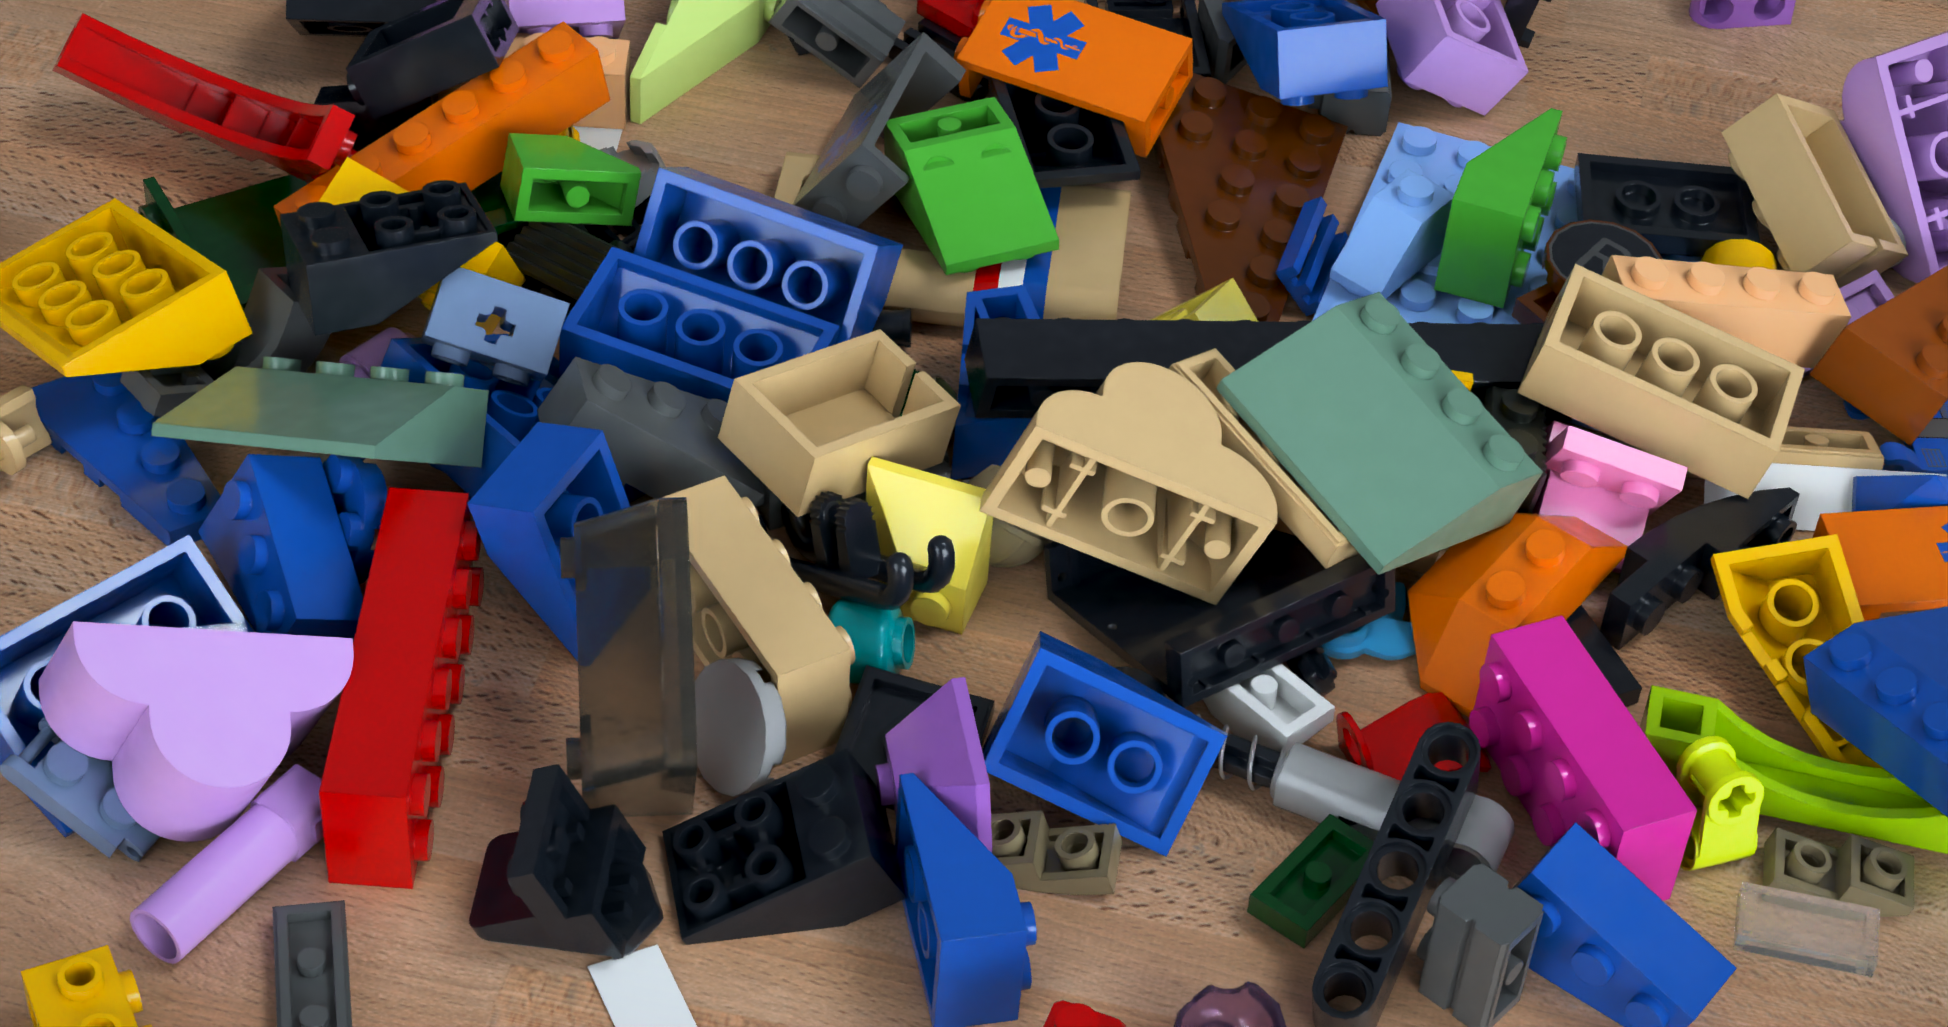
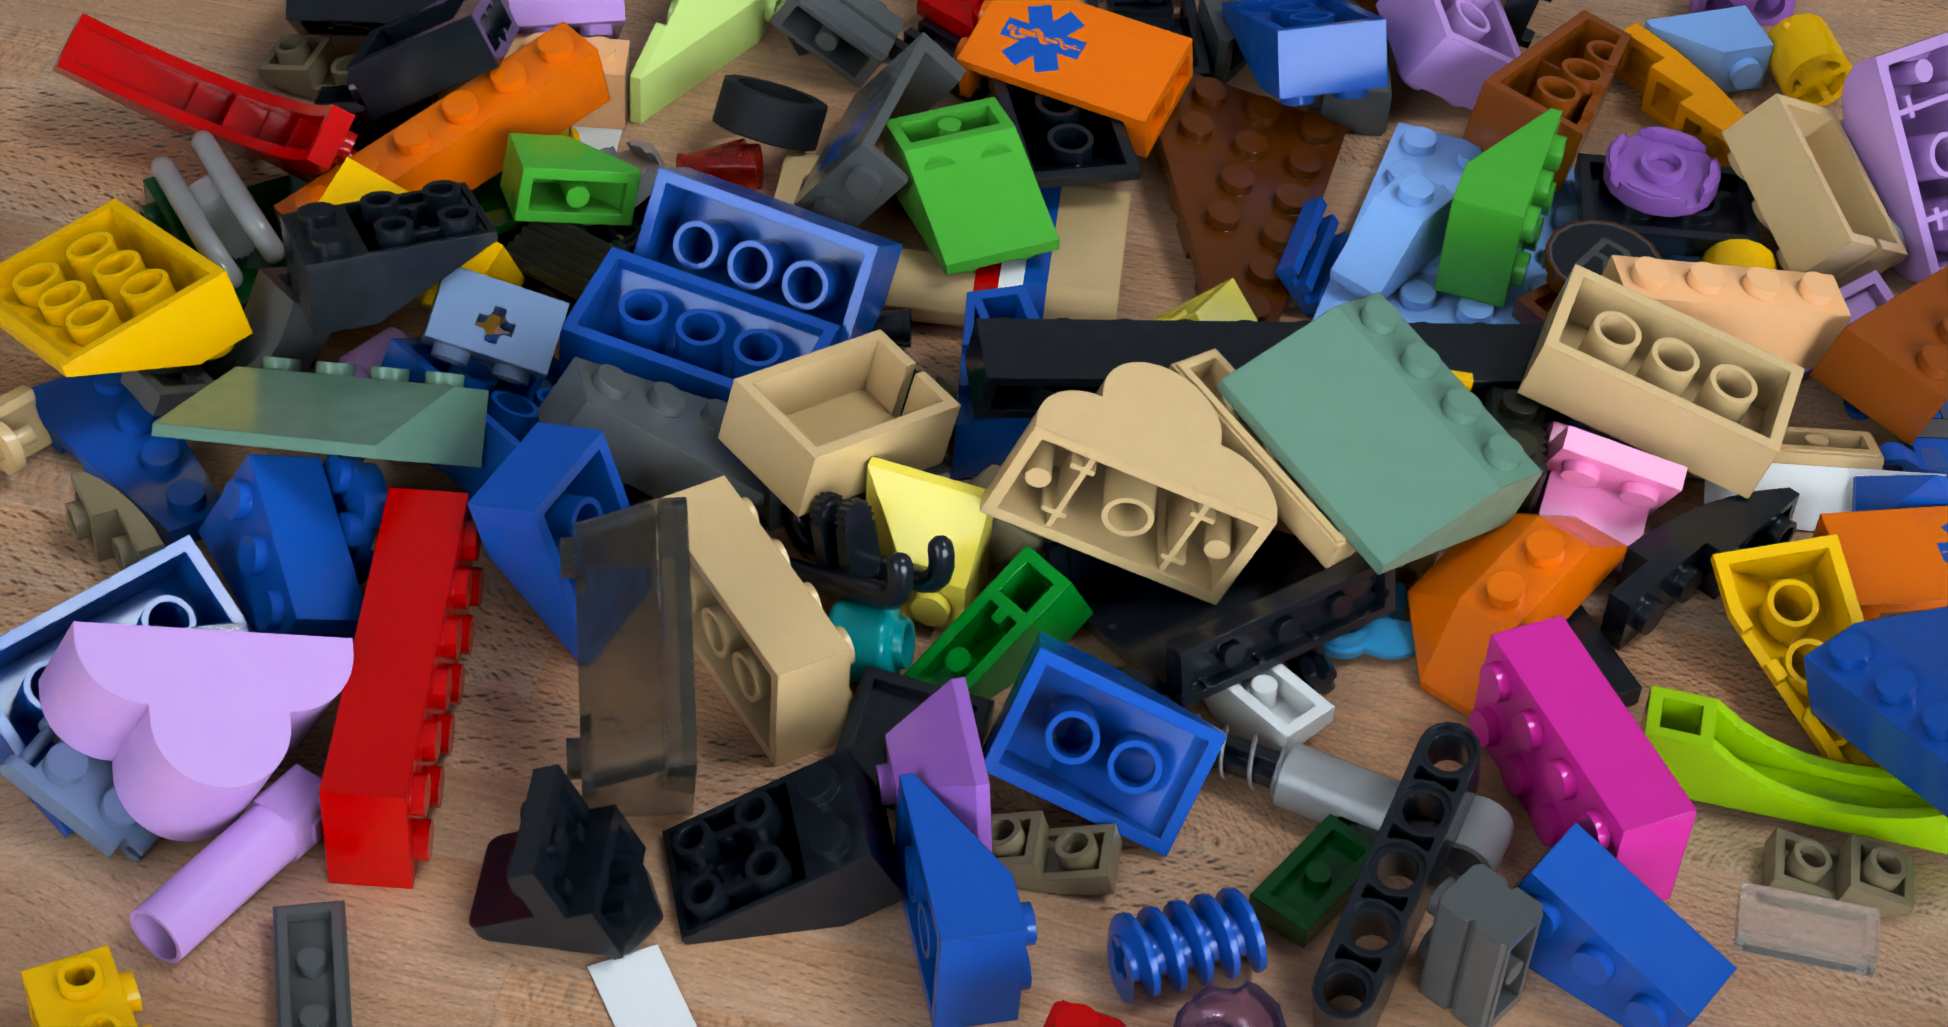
(110, 522): none -> dark tan slope
(218, 209): none -> light grey piece
(304, 65): none -> dark tan slope
(729, 161): none -> clear red cone
(738, 726): light grey tile -> none
(770, 113): none -> black tyre
(1001, 626): none -> green slope
(1184, 939): none -> blue piece
(1391, 740): red piece -> none
(1561, 72): none -> dark orange wedge
(1661, 172): none -> medium lavender tile
(1677, 92): none -> light orange slope
(1721, 44): none -> light blue slope
(1725, 804): neon yellow piece -> none
(1808, 60): none -> yellow piece

